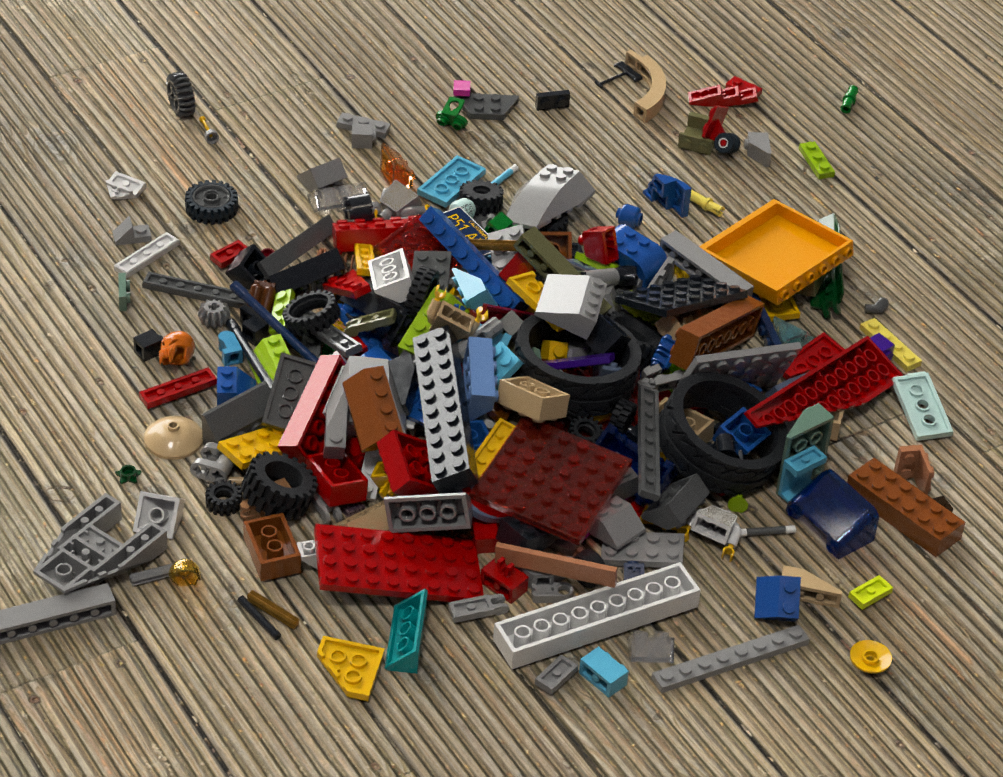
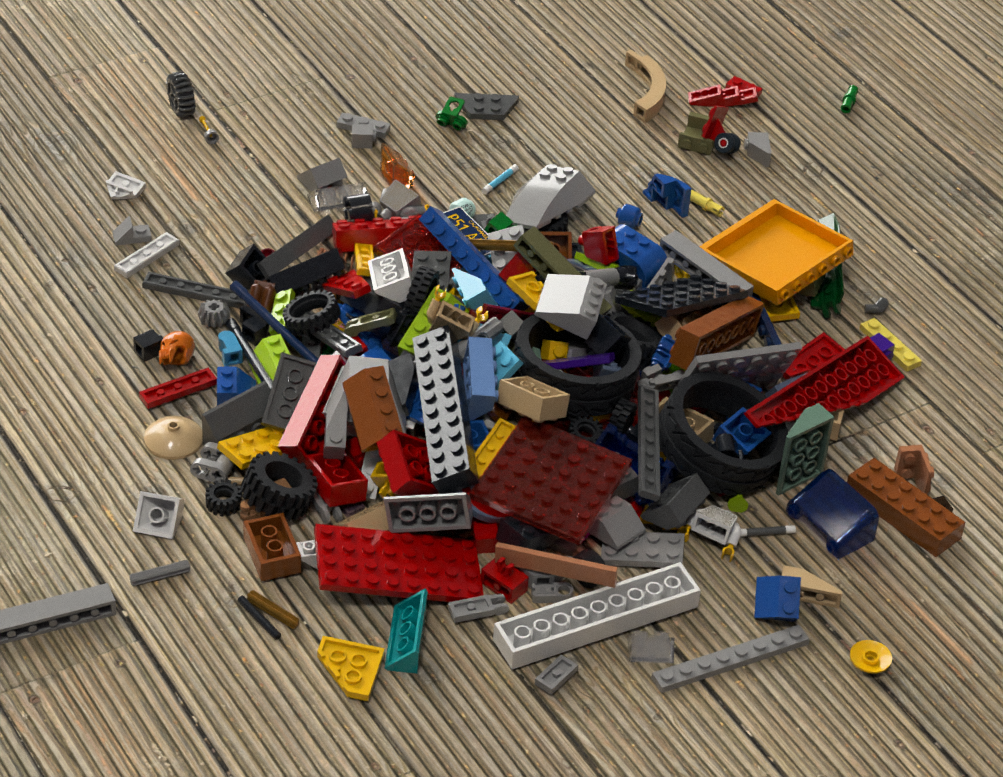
(88, 555): light grey wedge -> none
(124, 296): sand green plate -> none
(131, 470): dark green plate -> none
(185, 572): clear yellow hair -> none
(211, 202): black wheel -> none
(226, 255): red plate -> none
(445, 184): medium azure plate -> none
(461, 88): tile -> none
(485, 196): black tyre -> none
(552, 100): black plate -> none
(603, 671): medium azure brick -> none
(626, 71): black piece -> none
(632, 569): dark blue bracket -> none
(790, 334): clear light blue slope -> none
(798, 471): medium azure panel -> none
(816, 160): lime plate -> none
(870, 592): neon yellow plate -> none
(919, 389): light aqua hinge -> none

